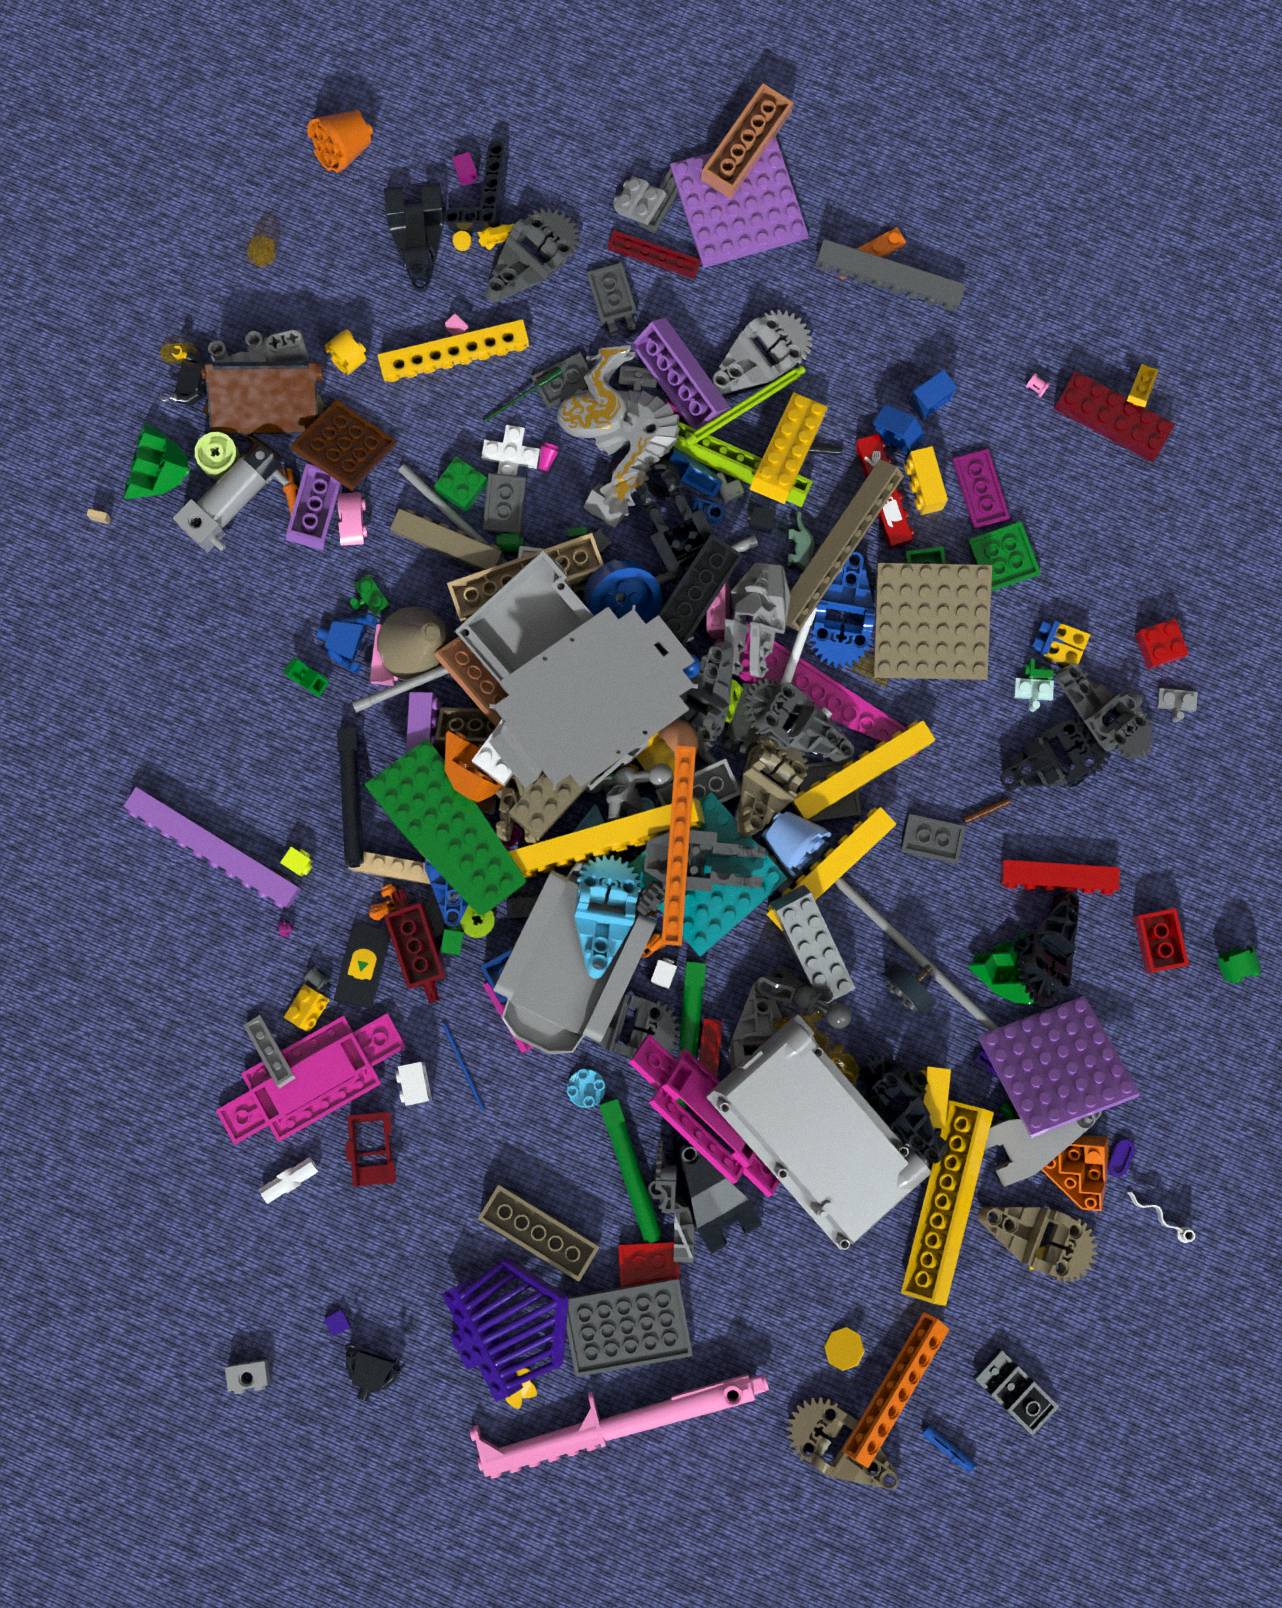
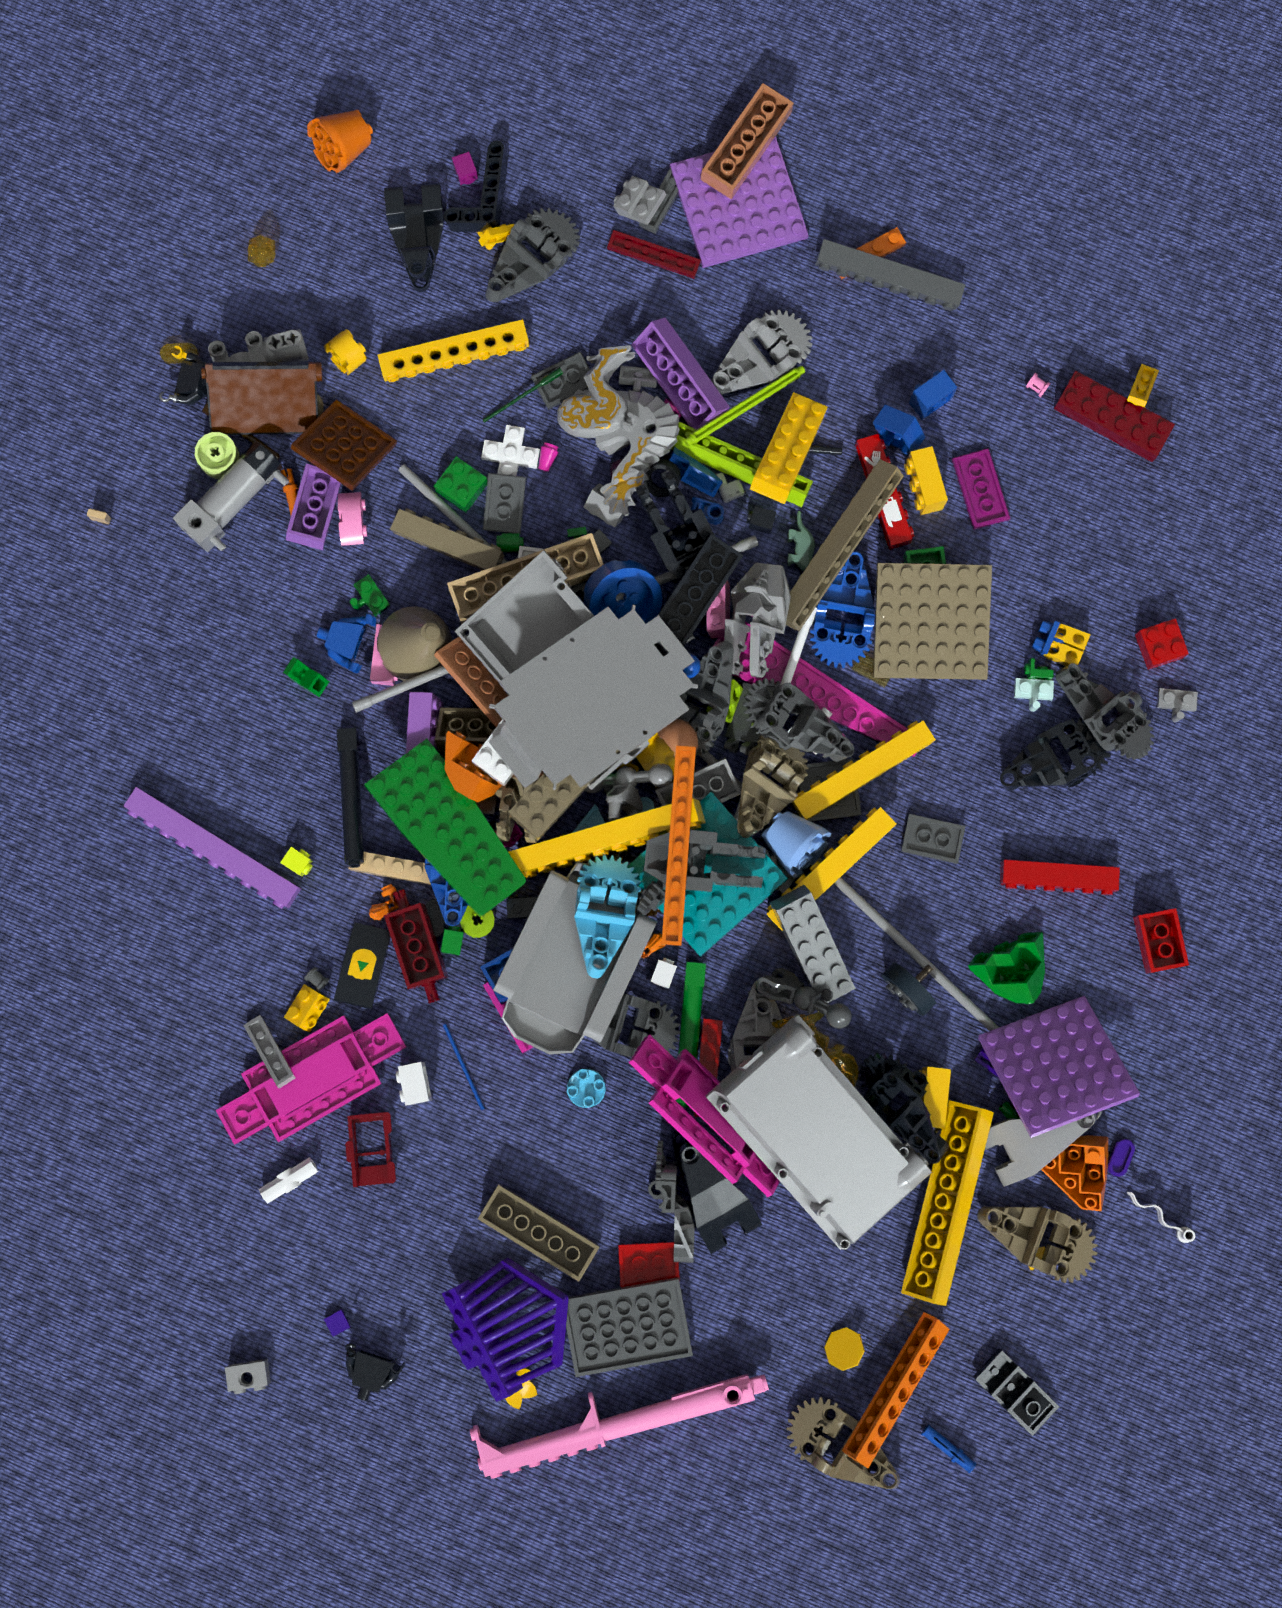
(156, 466): green brick -> none
(284, 928): magenta plate -> none
(456, 325): bright pink slope -> none
(462, 240): yellow tile -> none
(612, 297): dark grey tile -> none
(631, 1171): green brick -> none
(986, 810): reddish brown piece -> none
(1008, 553): green plate -> none
(1056, 934): black connector -> none
(1238, 964): green brick -> none

